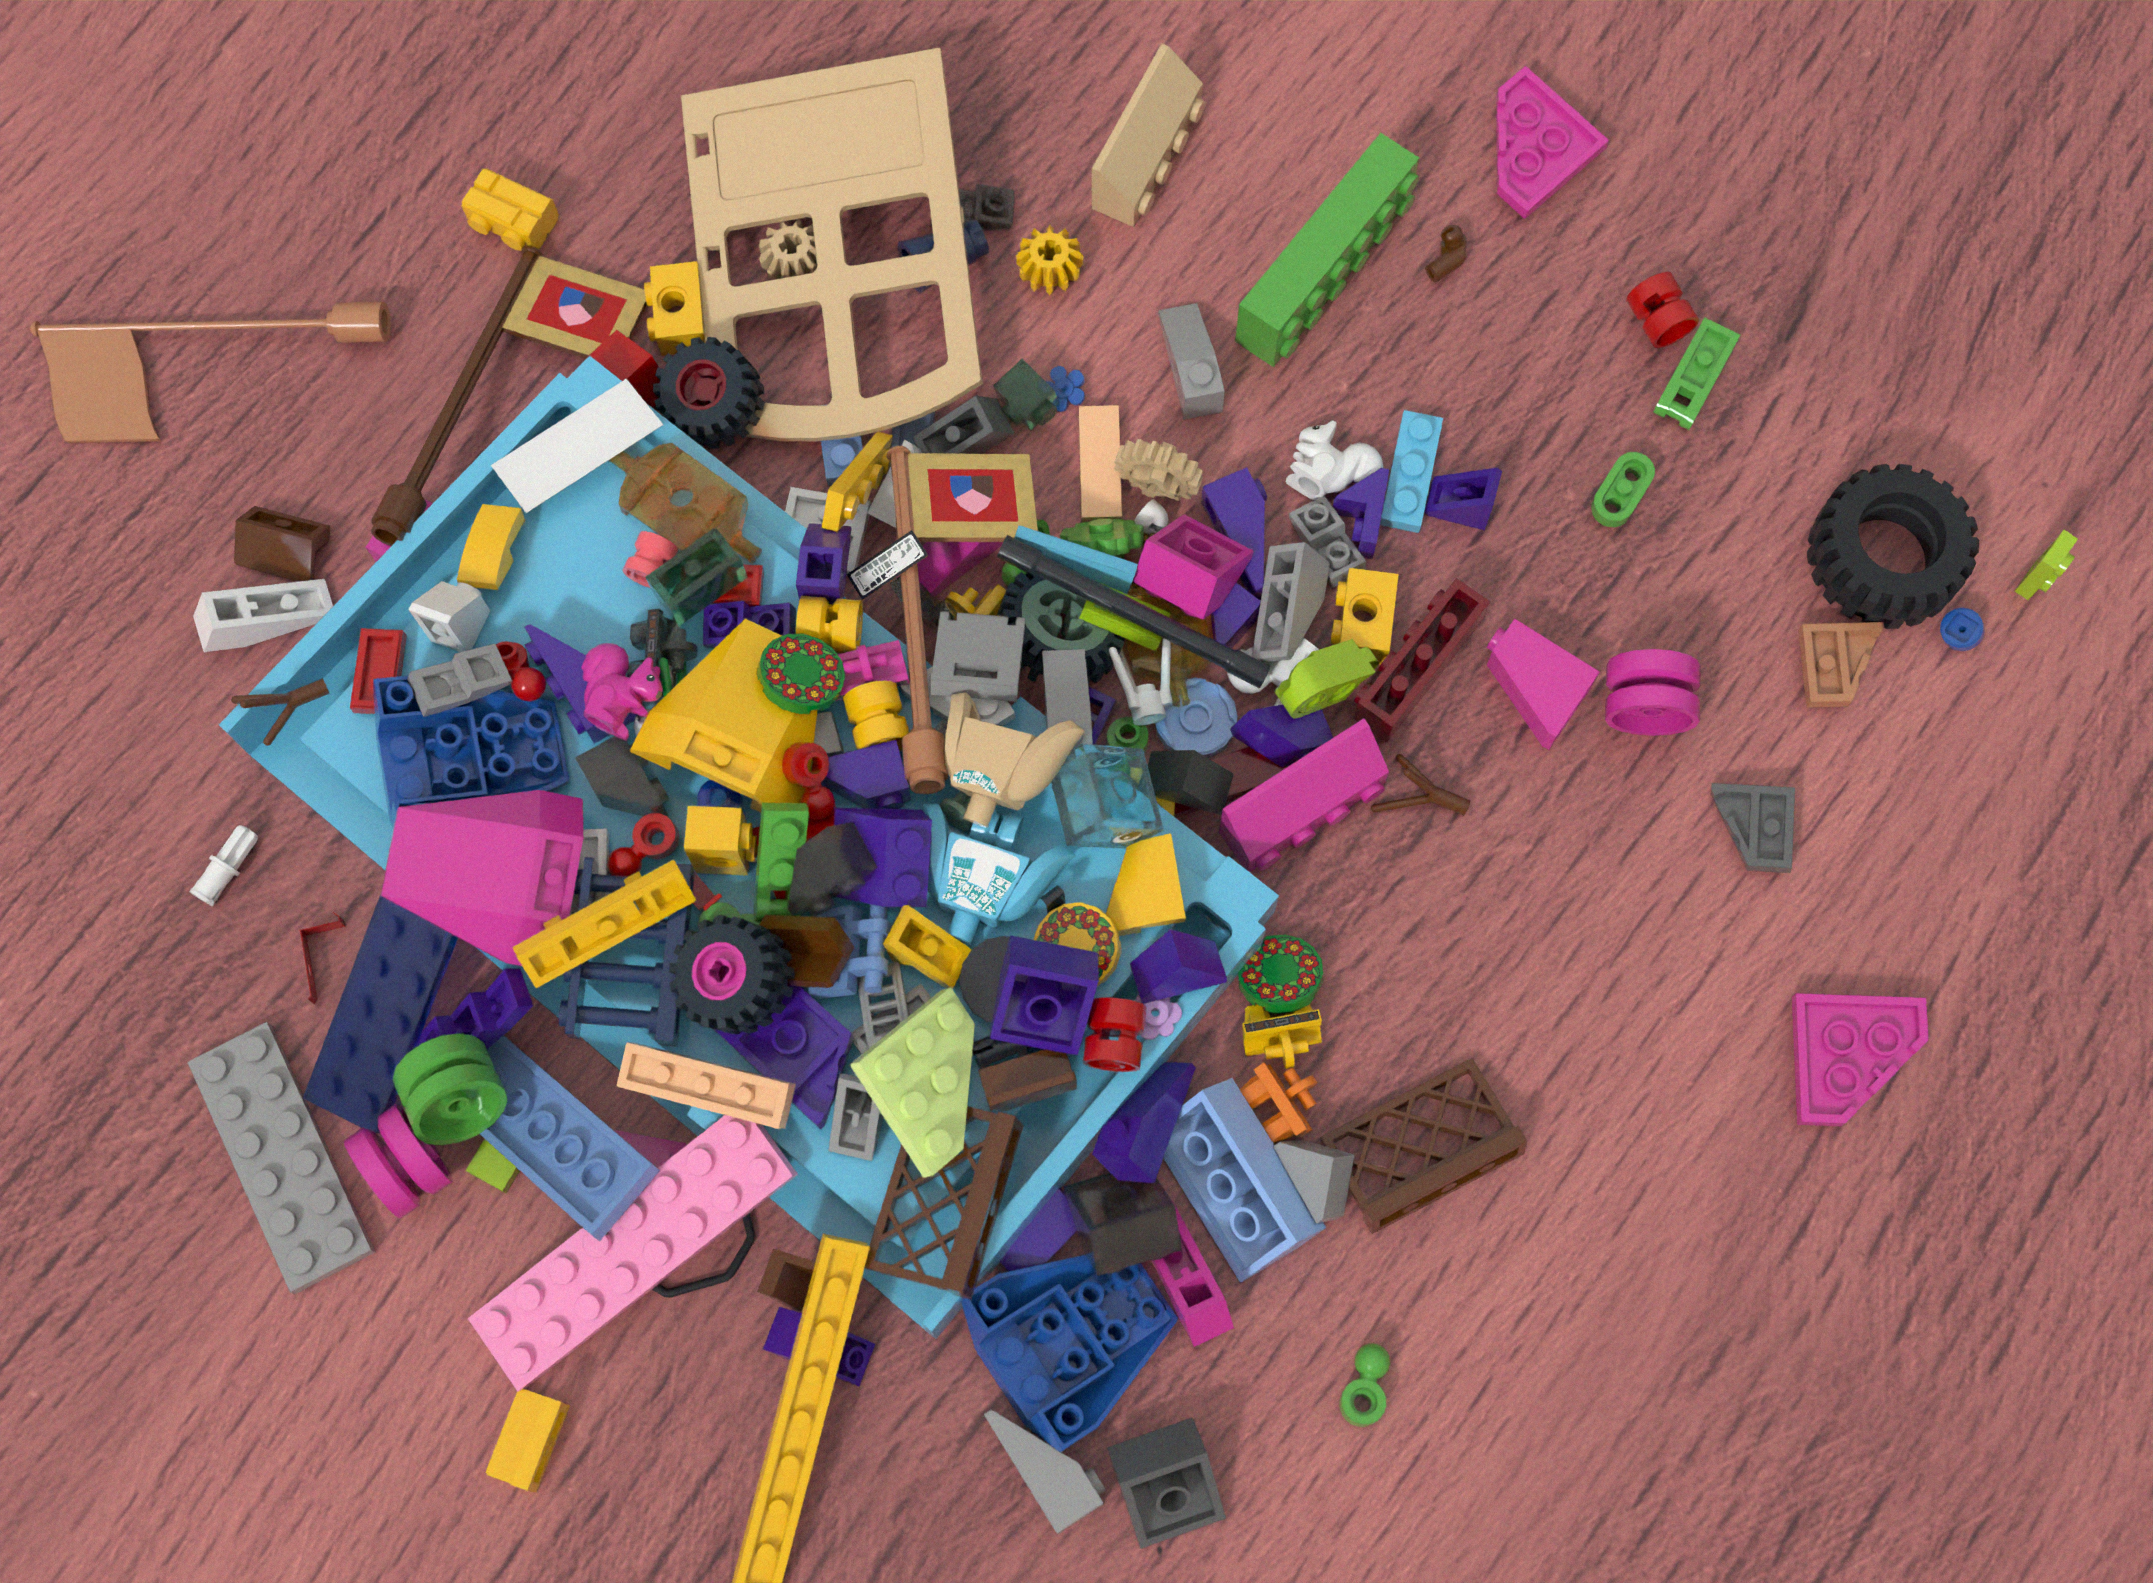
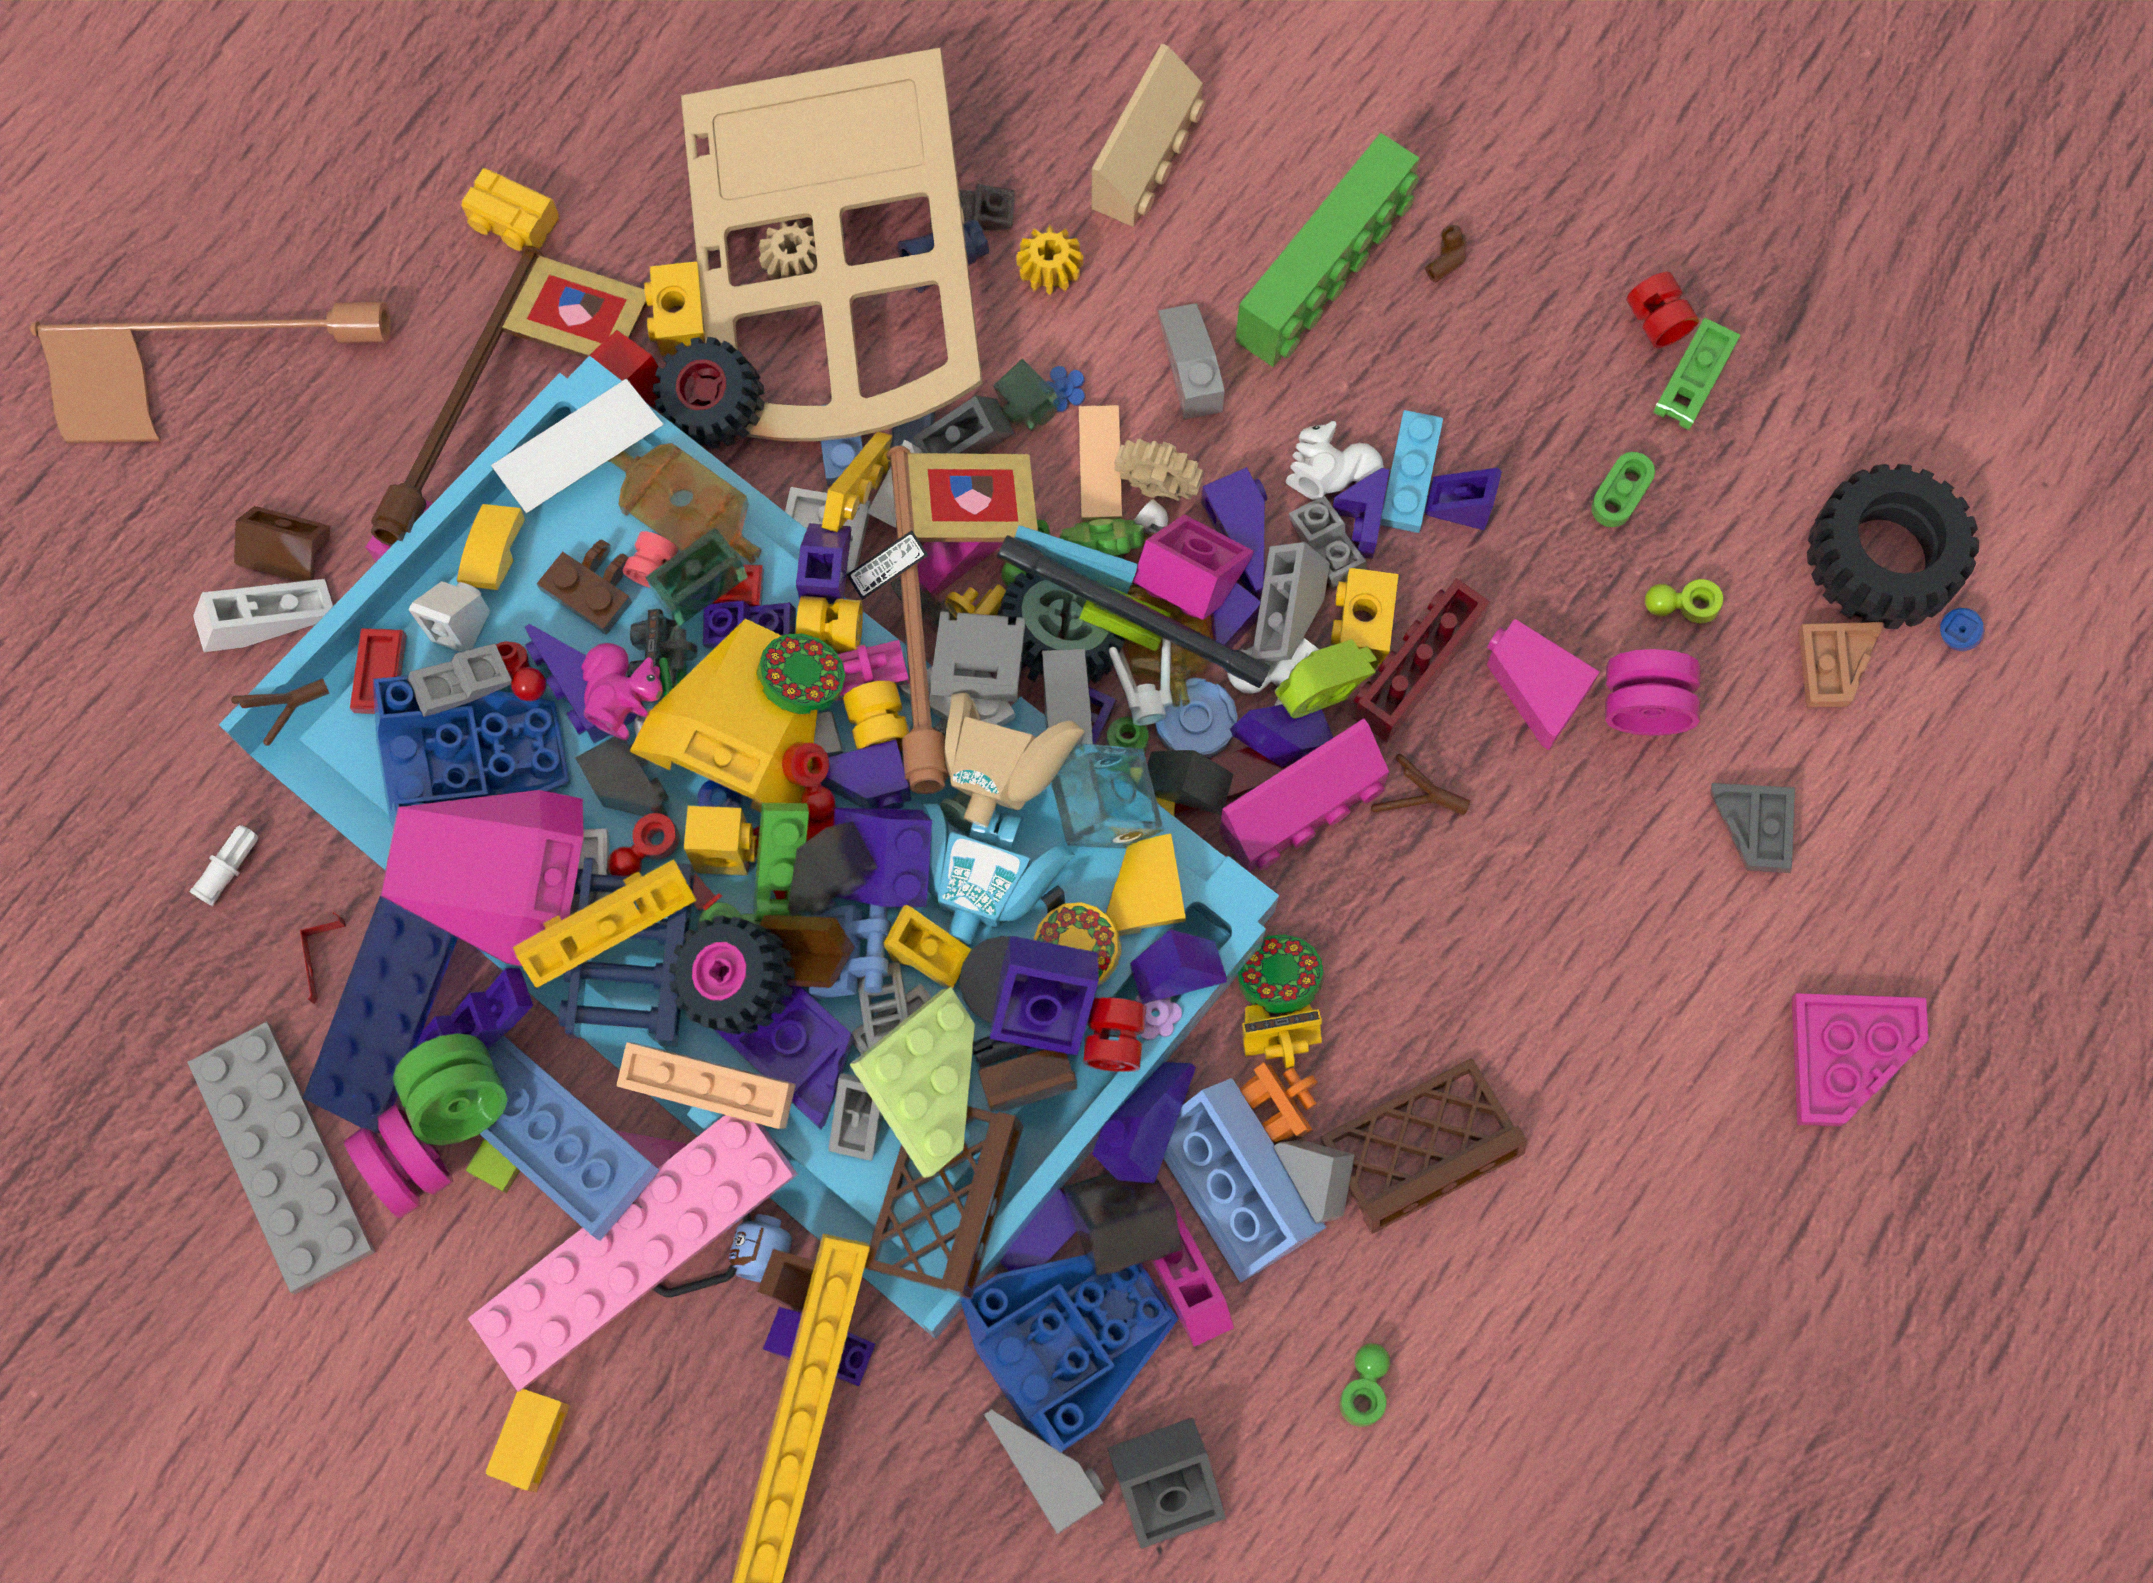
(584, 591): none -> reddish brown hinge
(754, 1245): none -> light blue head
(1539, 142): dark pink plate -> none
(1663, 600): none -> lime plate
(2048, 566): lime plate -> none

